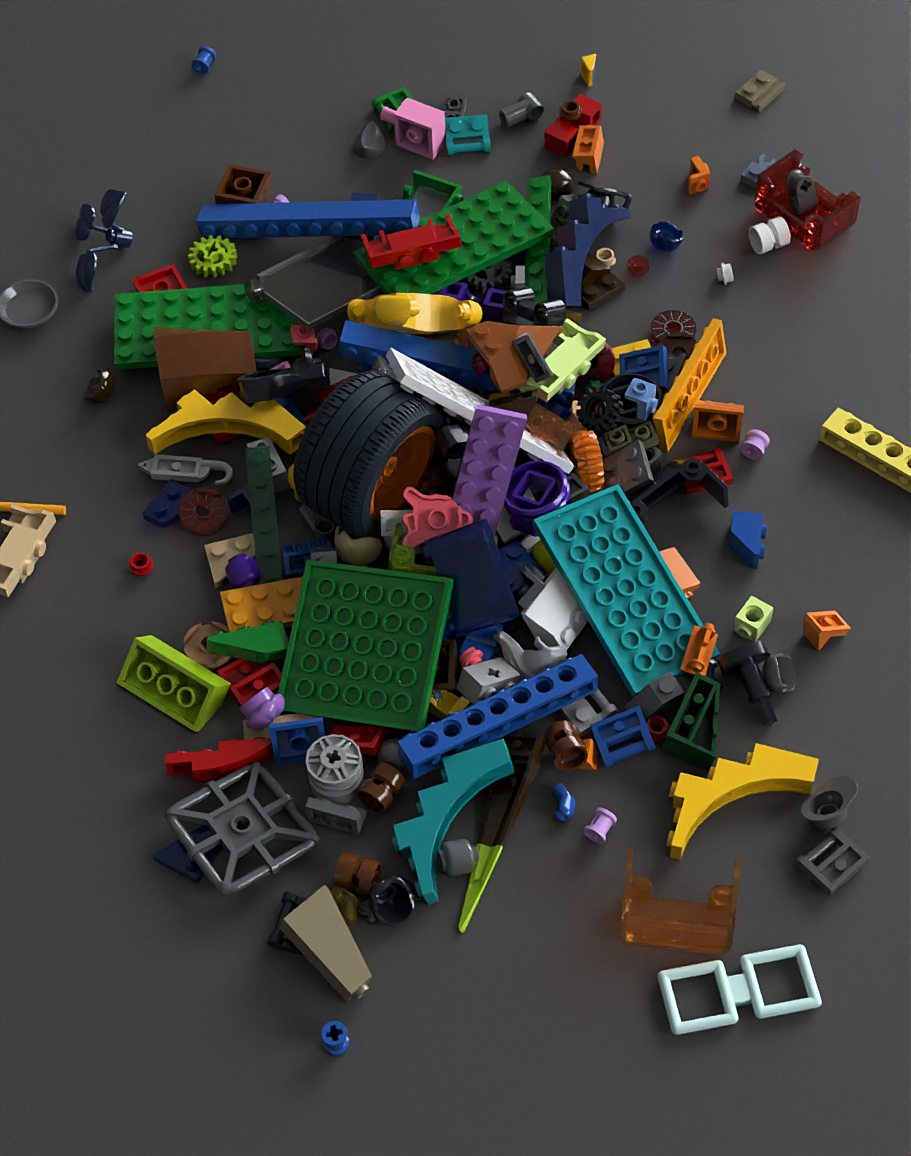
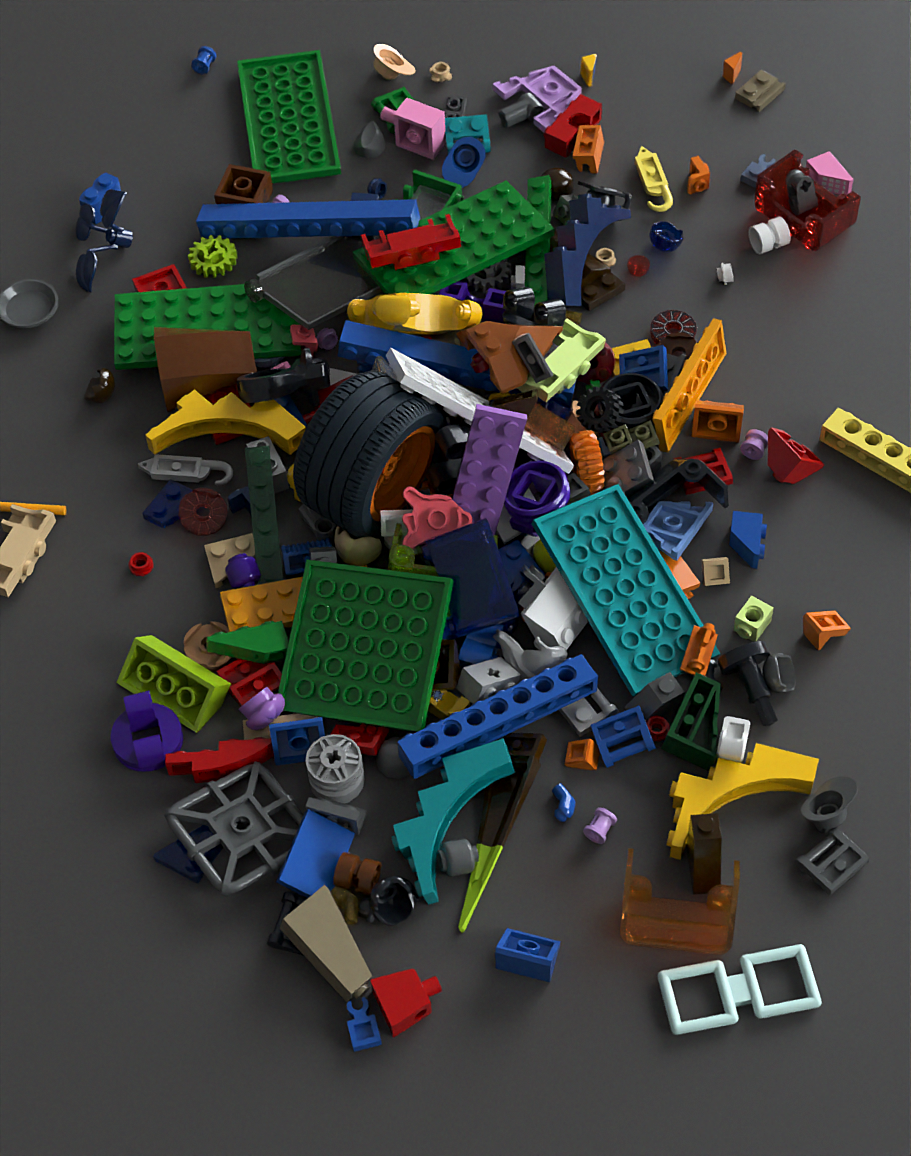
(94, 194): none -> blue brick
(148, 752): none -> dark purple piece
(289, 116): none -> green plate
(314, 854): none -> blue tile
(332, 1029): blue bush -> none
(363, 1028): none -> blue plate
(378, 187): none -> dark blue plate
(381, 787): reddish brown wheel -> none
(390, 62): none -> light nougat piece
(404, 998): none -> red torso
(440, 72): none -> tan plate
(463, 161): none -> blue piece
(470, 657): coral plate -> none
(527, 954): none -> blue slope
(549, 87): none -> lavender wing
(565, 746): reddish brown wheel -> none
(570, 110): reddish brown plate -> none
(644, 394): medium blue bracket -> none
(653, 179): none -> light yellow plate
(675, 525): none -> medium blue wing
(704, 852): none -> dark brown slope
(715, 571): none -> tan plate
(732, 67): none -> orange slope
(733, 739): none -> white animal
(789, 459): none -> red slope
(830, 174): none -> bright pink slope

